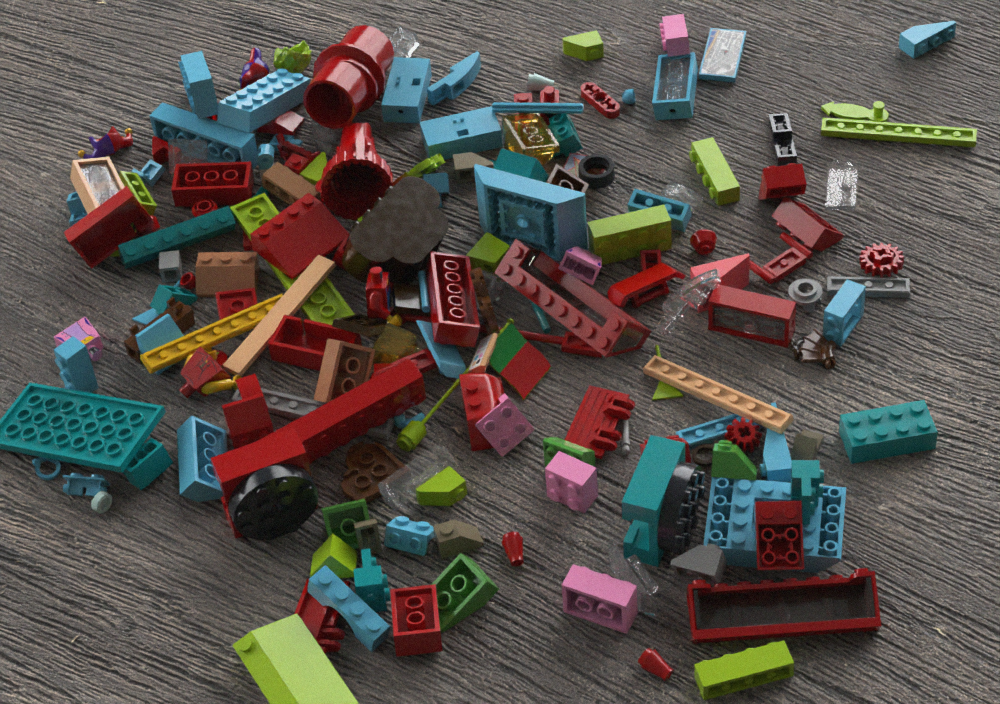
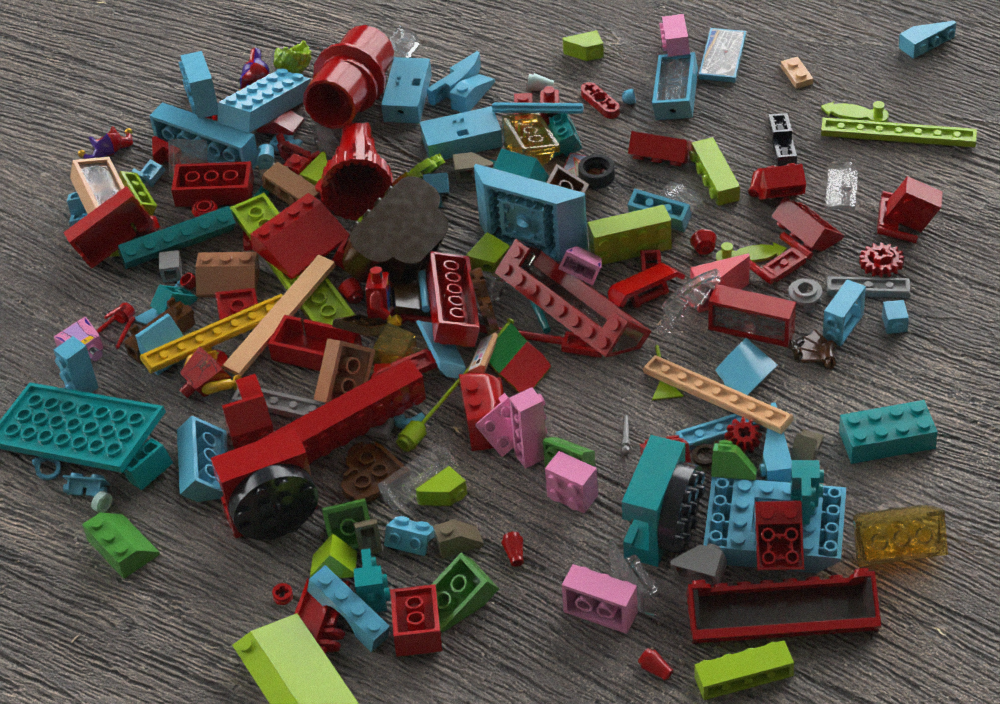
(119, 542): none -> bright green slope
(122, 314): none -> red plant
(276, 592): none -> red bush
(351, 290): none -> red hat
(469, 92): none -> medium azure slope
(528, 426): none -> bright pink brick
(598, 418): red hinge -> none
(659, 148): none -> red slope
(745, 367): none -> medium azure slope
(755, 183): none -> red cone
(757, 252): none -> lime brick
(796, 72): none -> light nougat plate
(889, 227): none -> red plate
(895, 316): none -> medium azure brick
(899, 534): none -> clear yellow windscreen
(914, 204): none -> red brick

